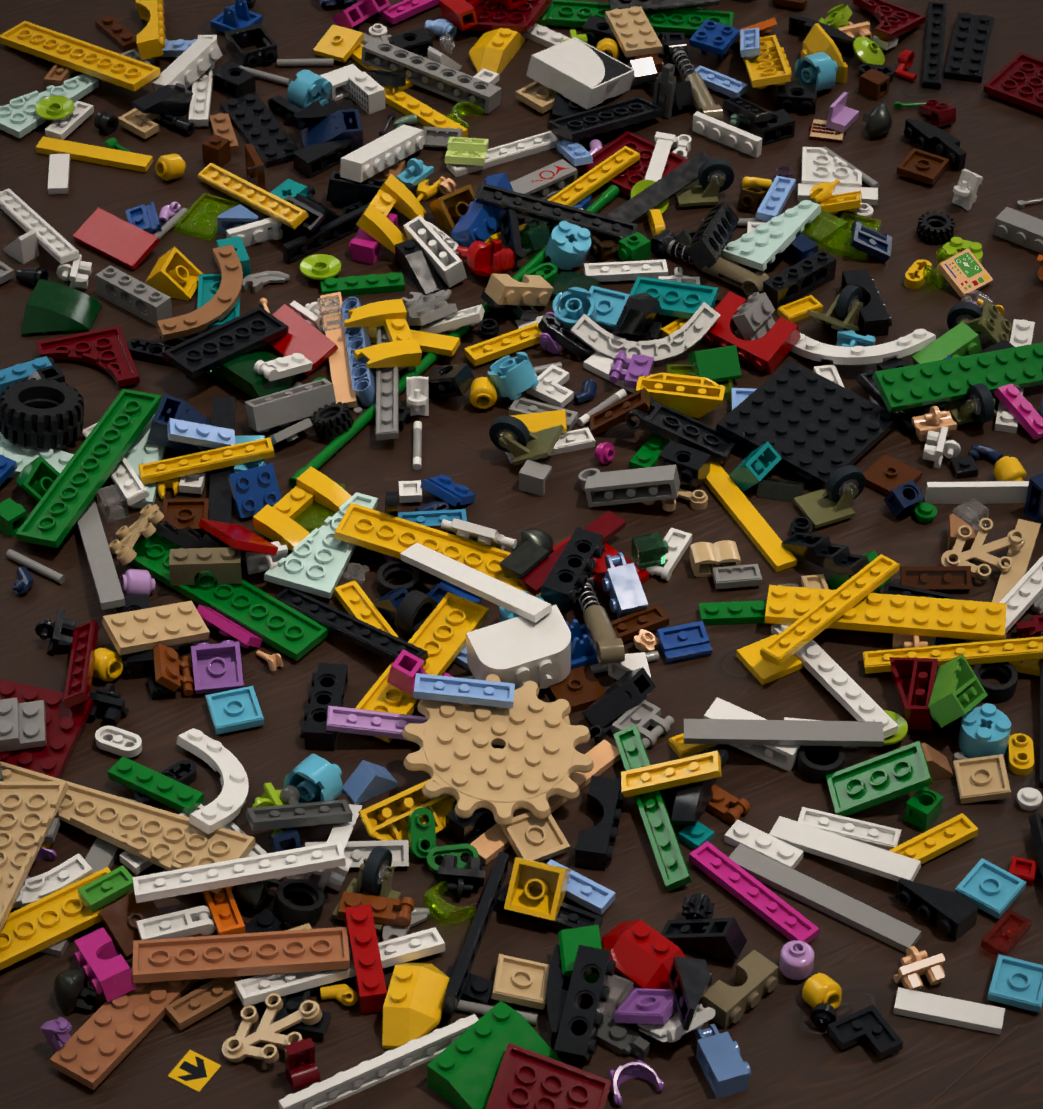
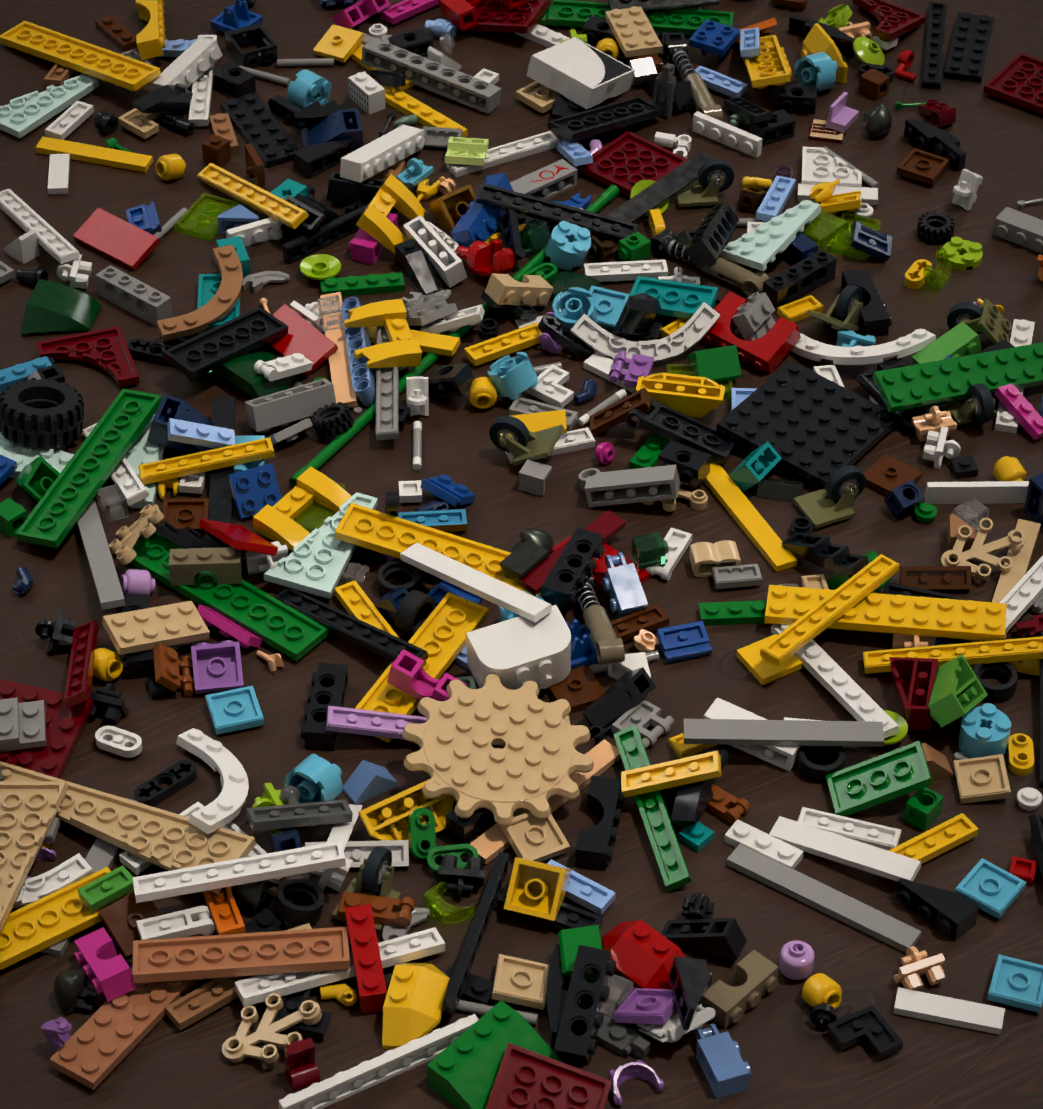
(35, 566): light grey bar -> none
(54, 107): lime dish -> none
(155, 785): green plate -> none
(168, 212): lavender arm -> none
(174, 275): yellow slope -> none
(194, 1070): yellow sticker -> none
(339, 81): white brick -> none
(464, 108): clear neon green helmet -> none
(464, 690): light blue plate -> none
(478, 533): white plate -> none
(495, 49): yellow wedge -> none
(596, 177): yellow tile -> none
(658, 160): white sticker -> none
(753, 894): dark pink plate -> none
(964, 273): light nougat tile -> none
(974, 295): clear arm -> none
(986, 451): dark blue arm -> none
(1006, 933): clear red plate -> none

